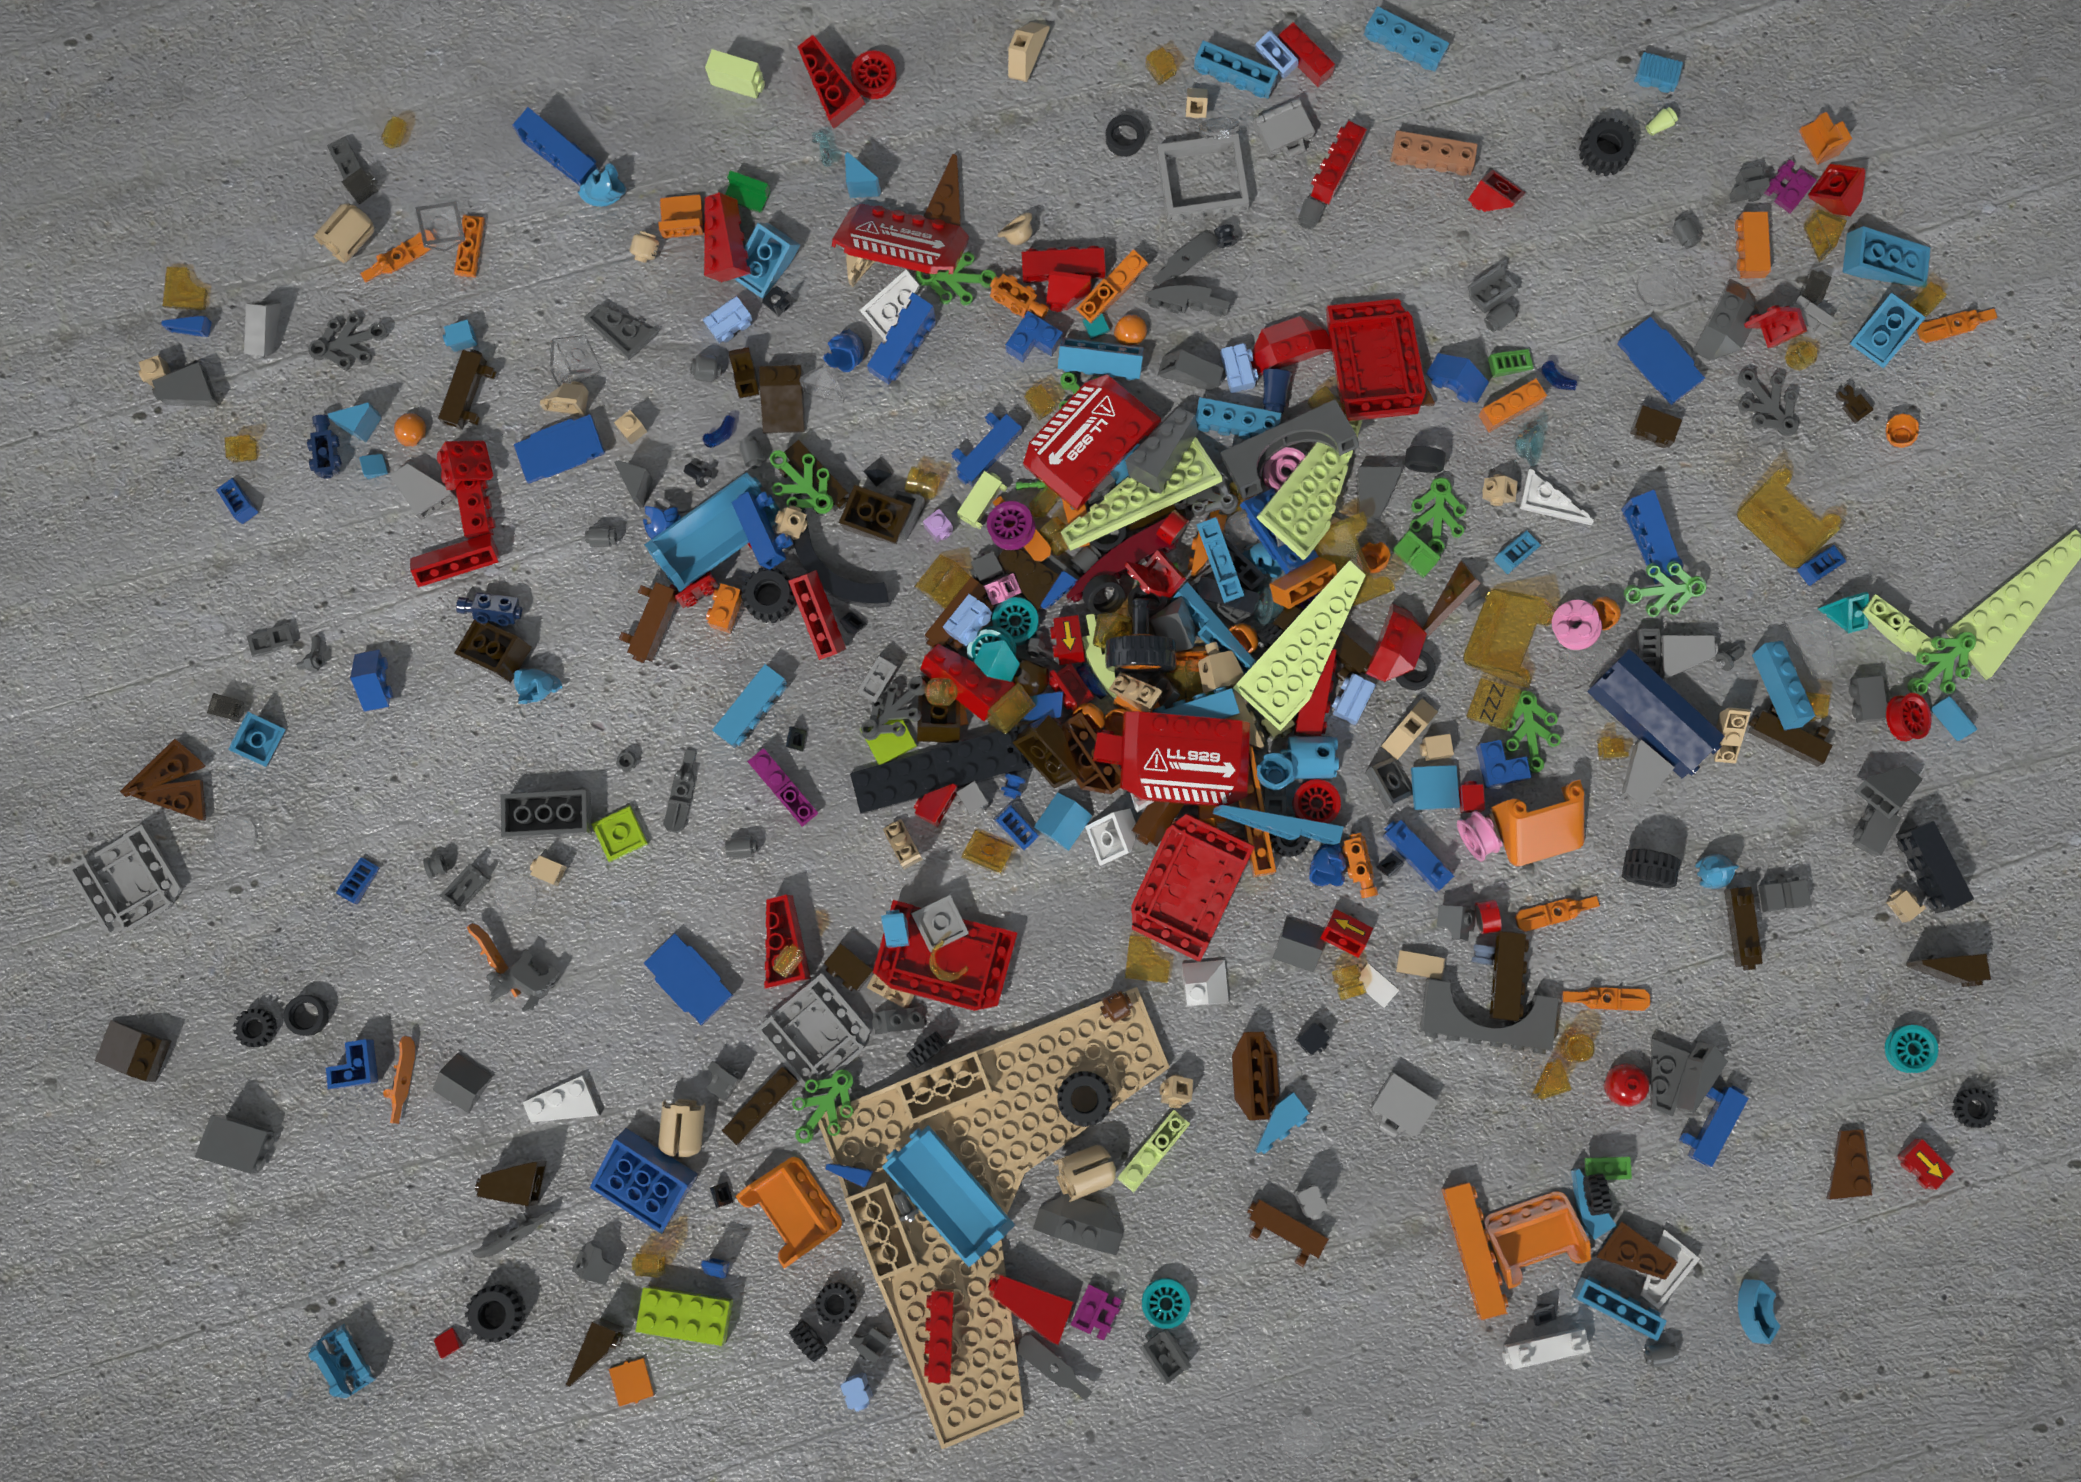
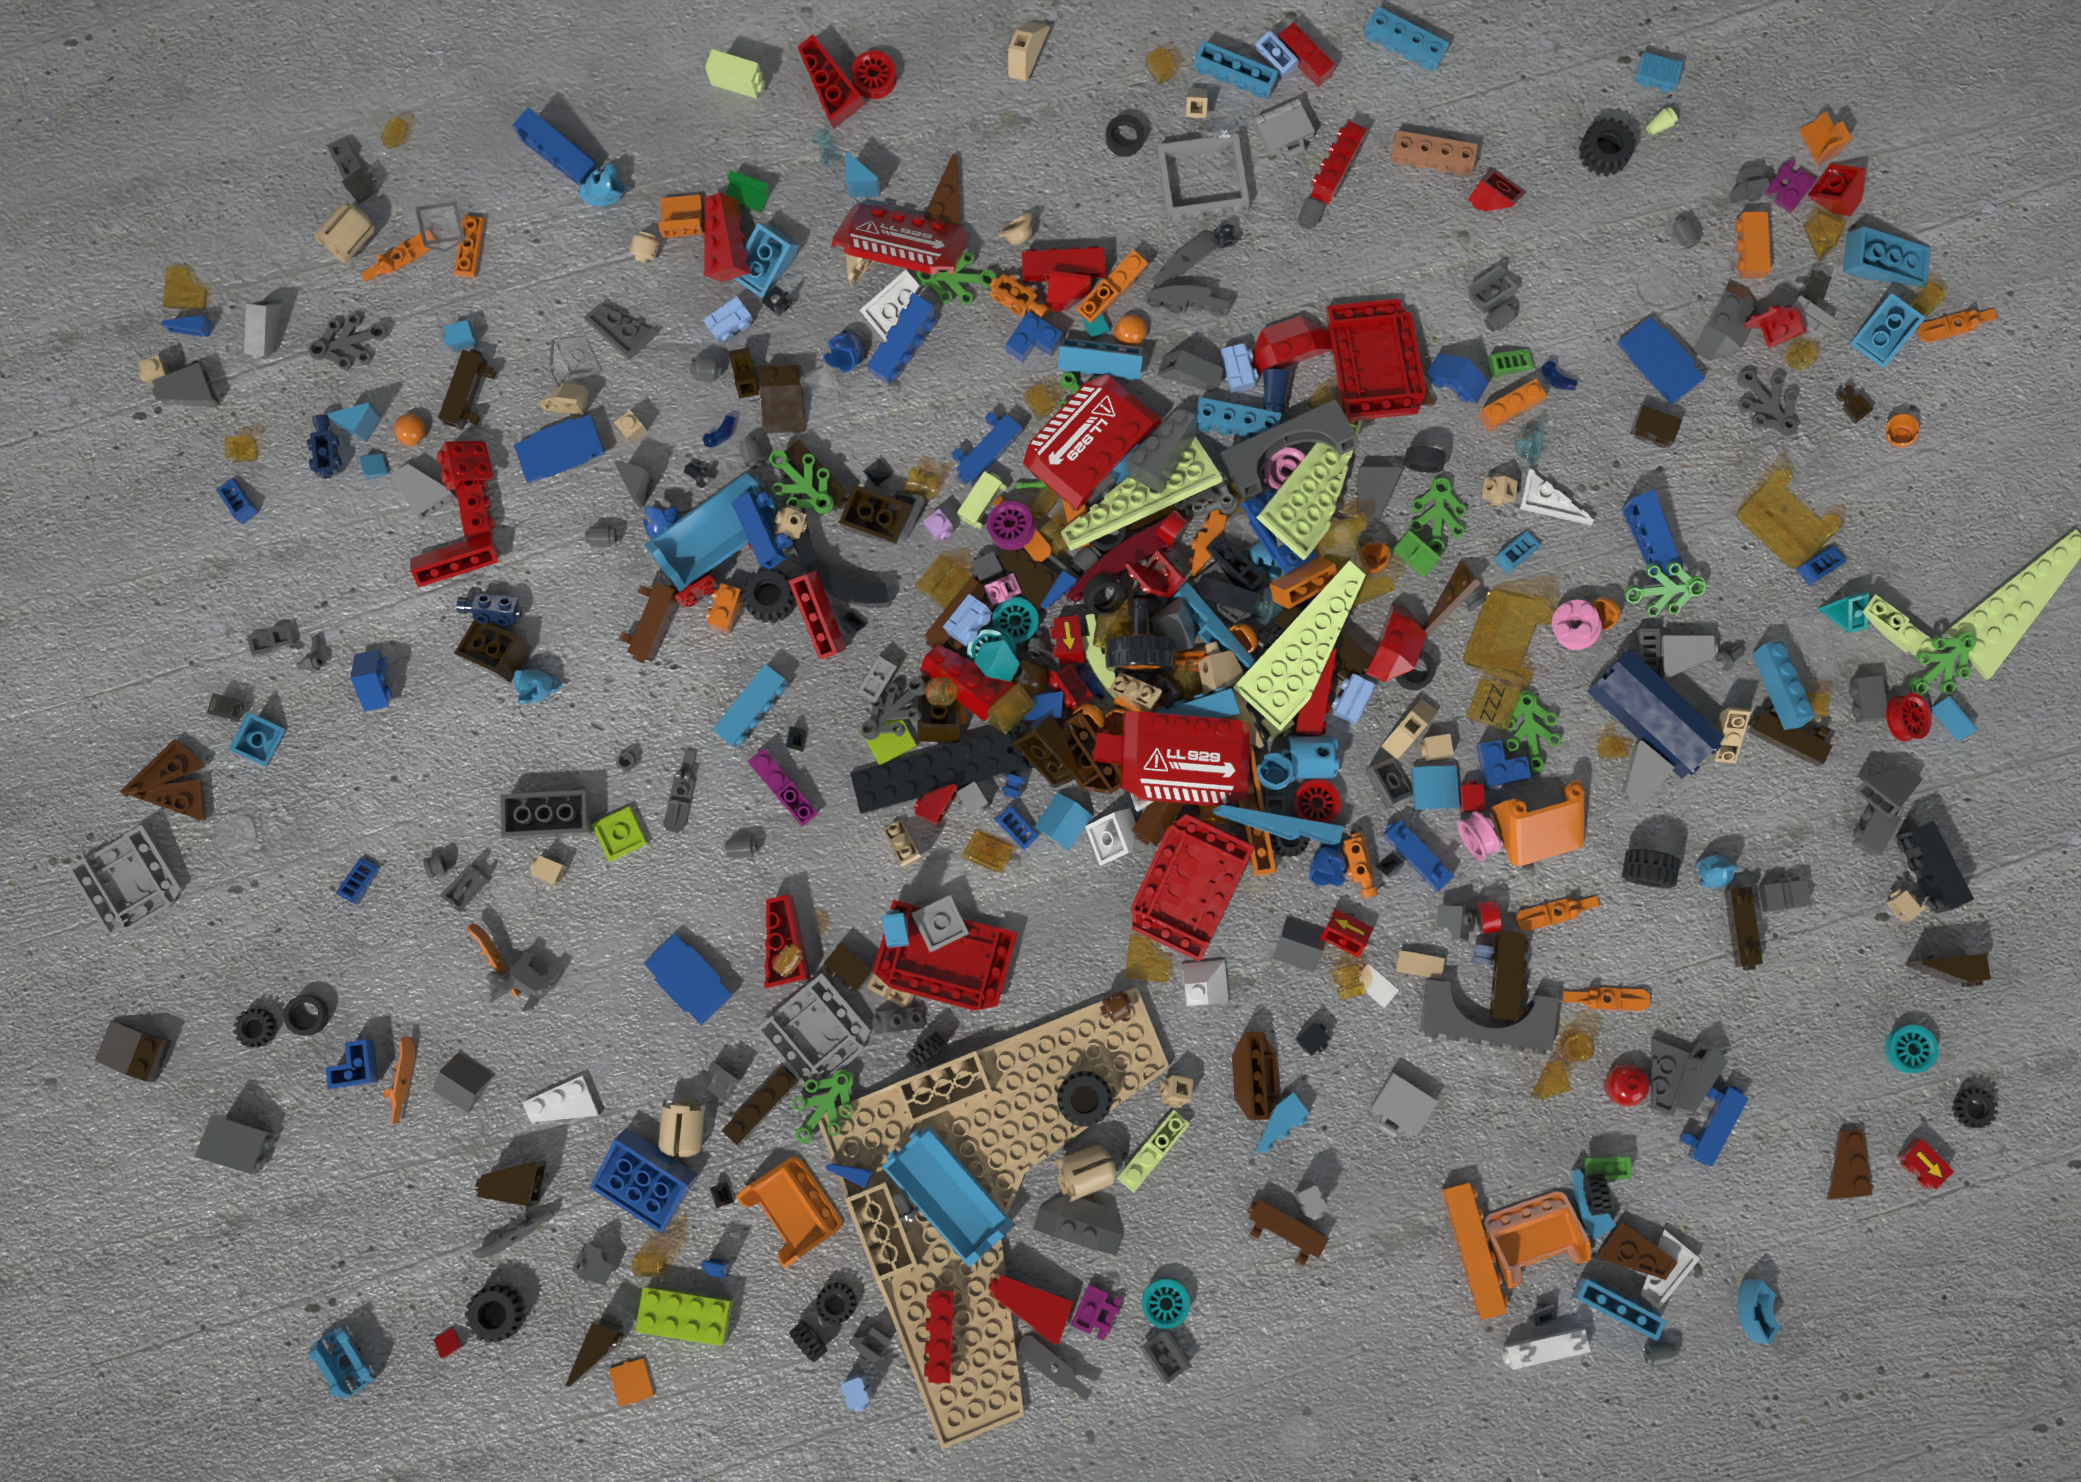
(939, 972): clear yellow helmet -> none
(1220, 560): dark azure slope -> none

